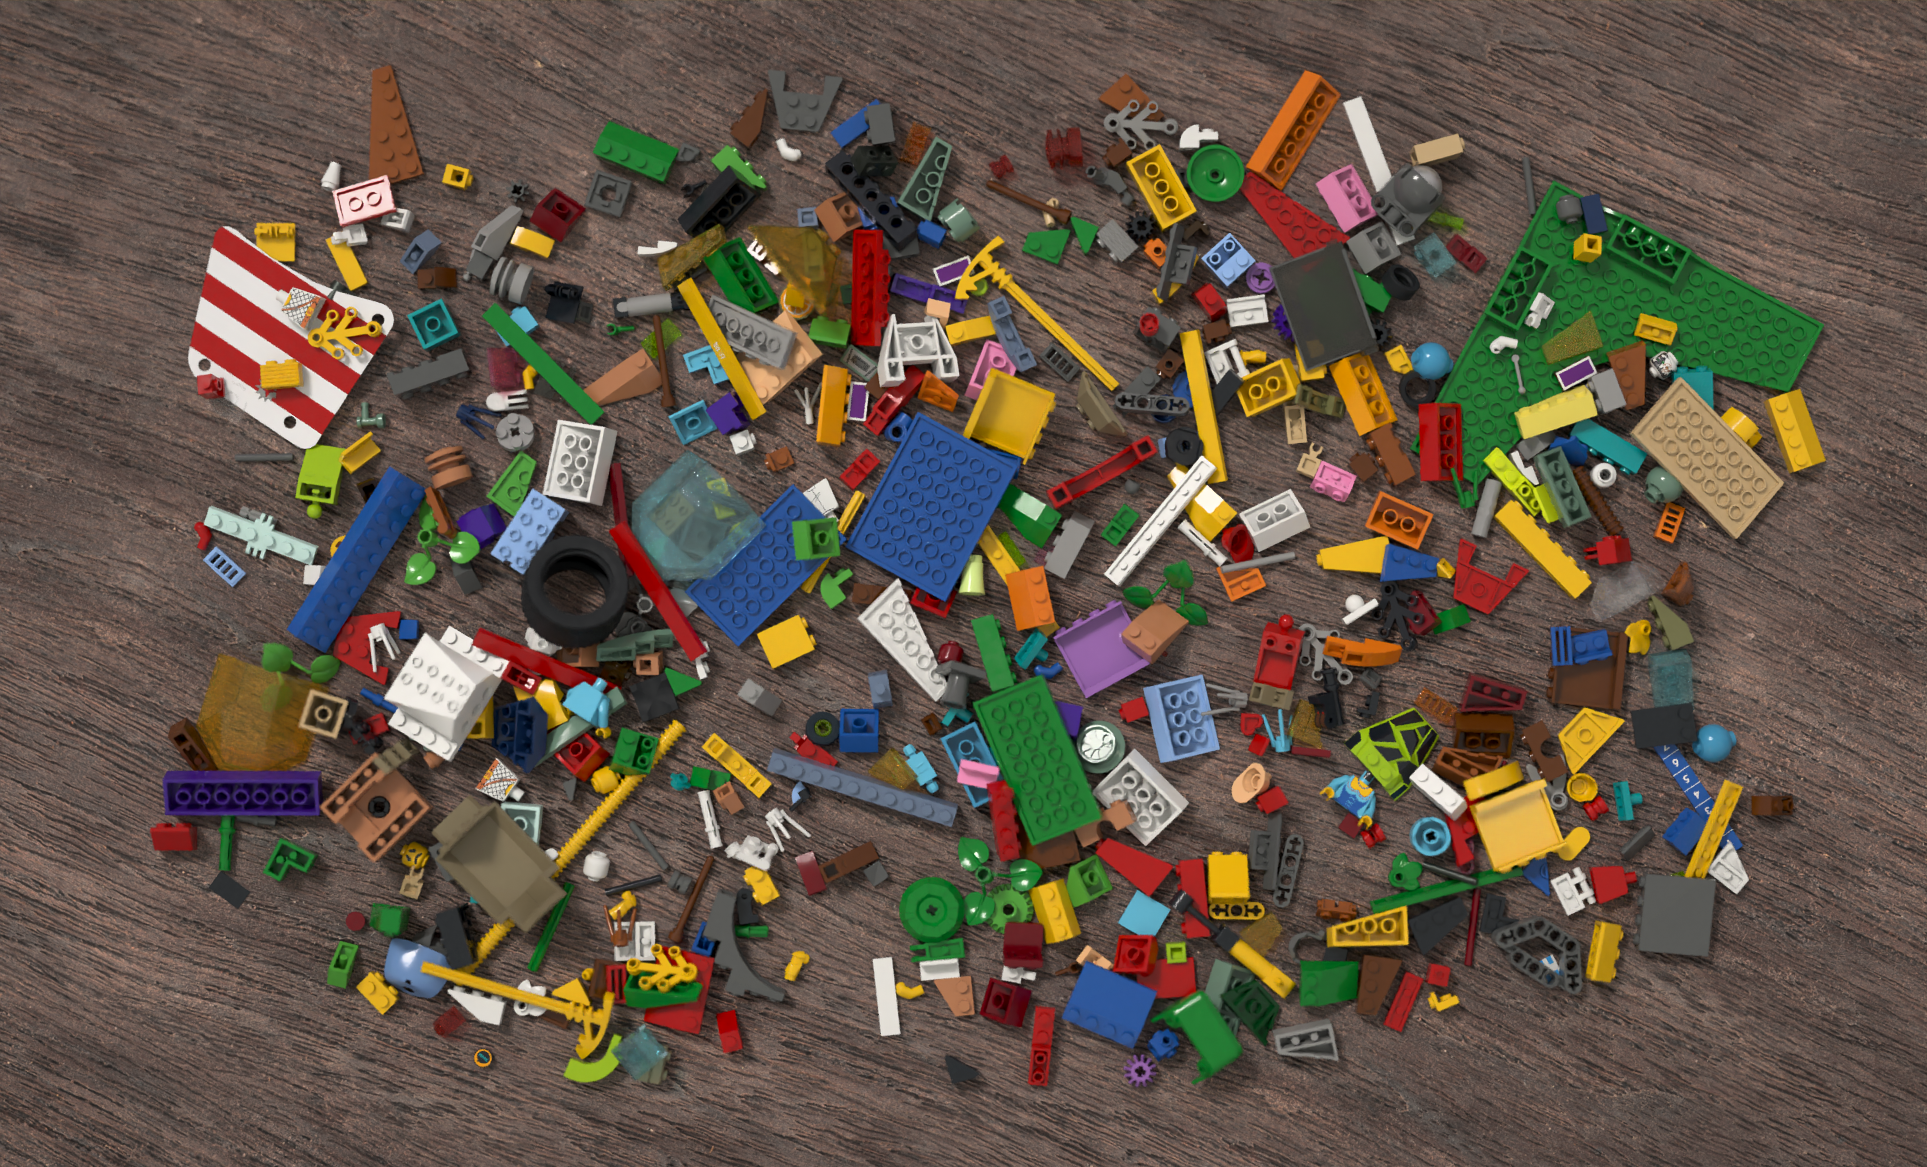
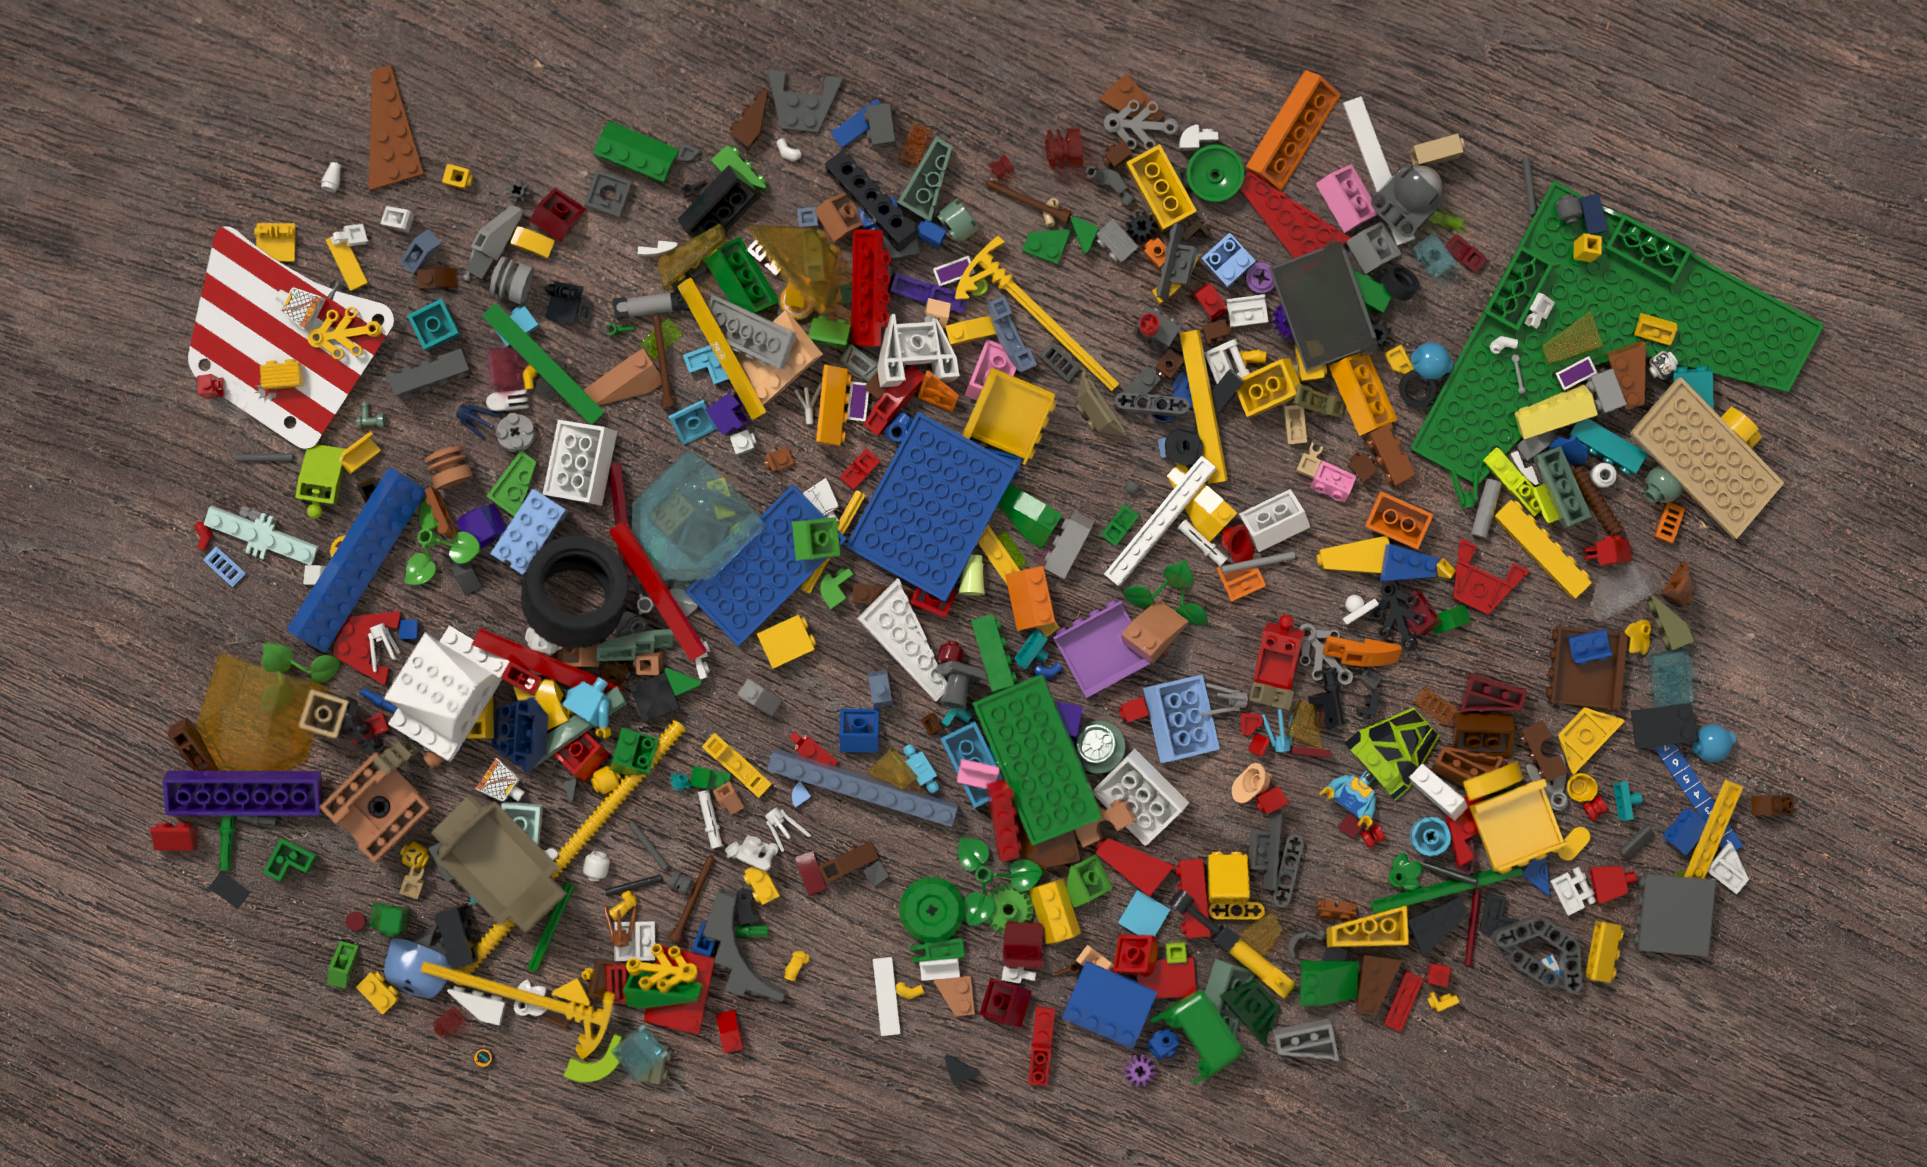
(364, 201): tile -> none
(804, 795): black hand -> none
(815, 735): black bush -> none
(874, 161): pearl dark grey brick -> none
(1102, 473): red arch -> none
(1440, 441): red slope -> none
(1567, 629): blue tile -> none
(1794, 430): yellow slope -> none

